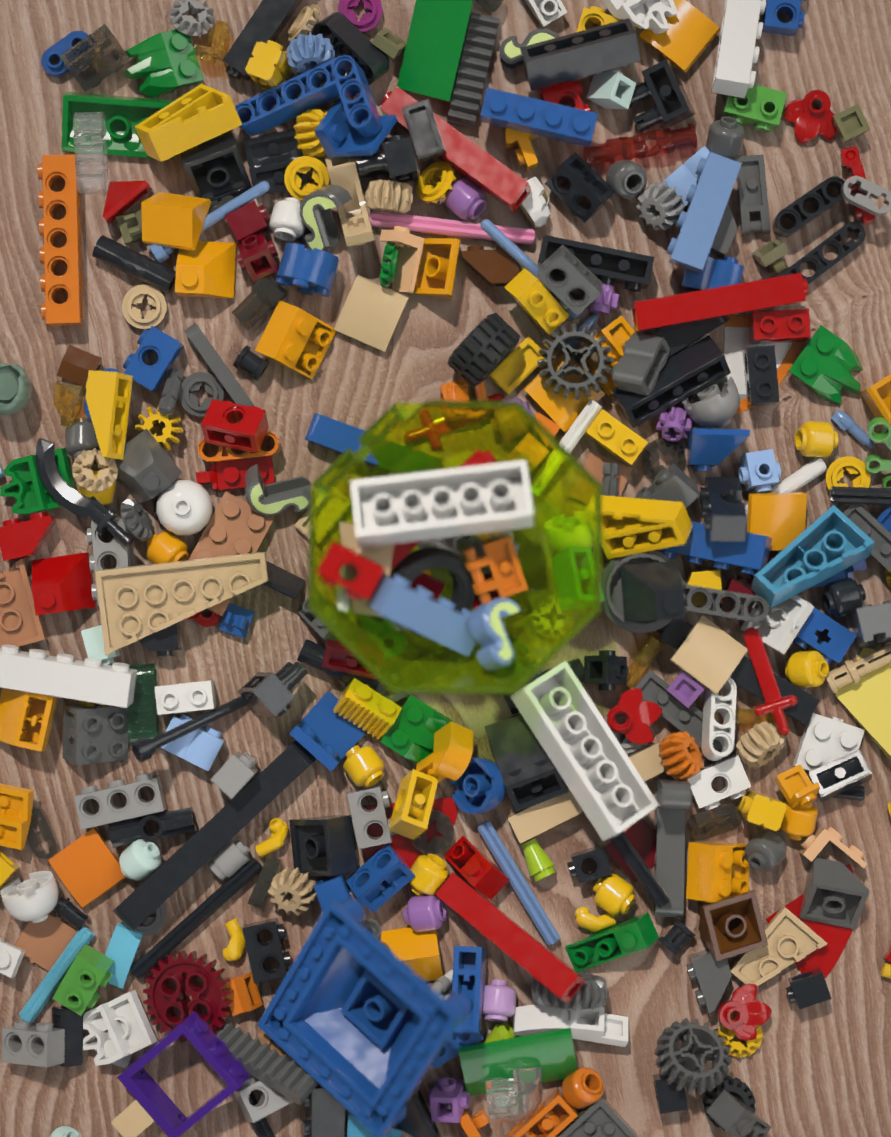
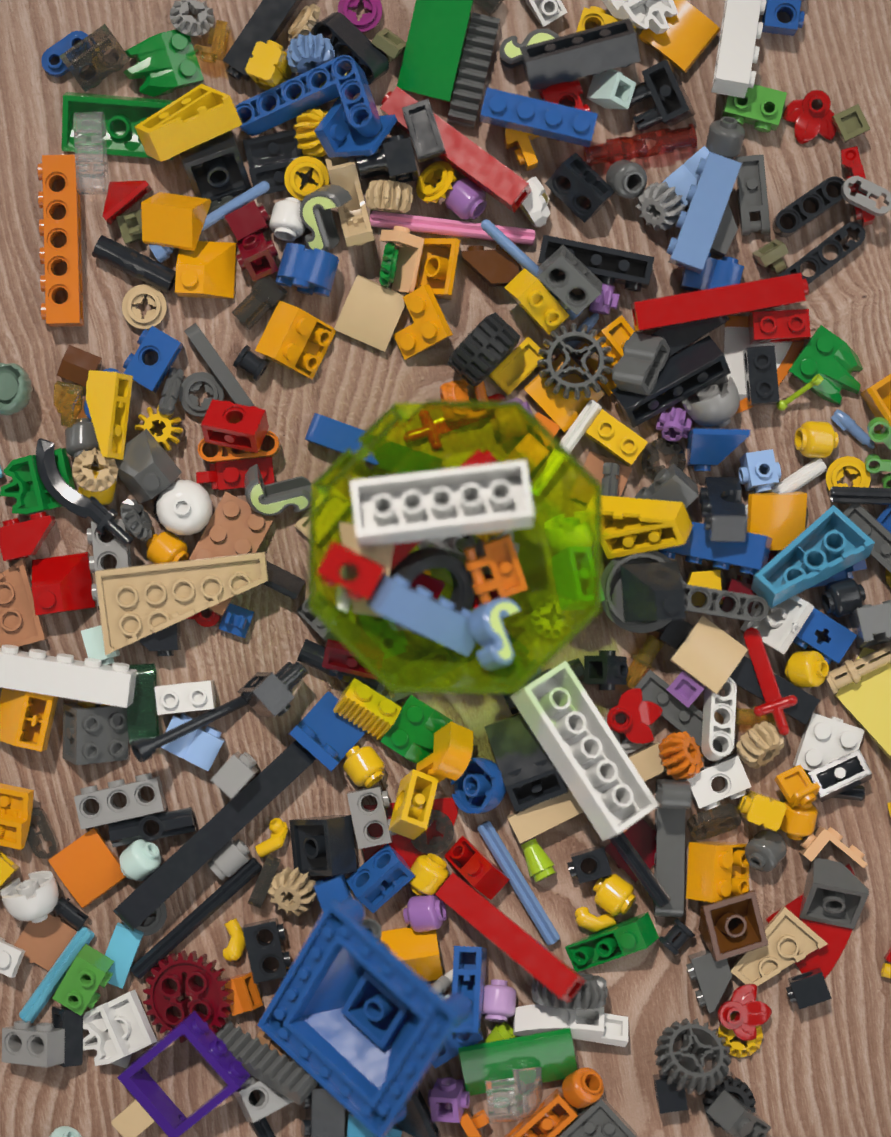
(428, 326): none -> light orange plate
(782, 405): none -> lime hinge

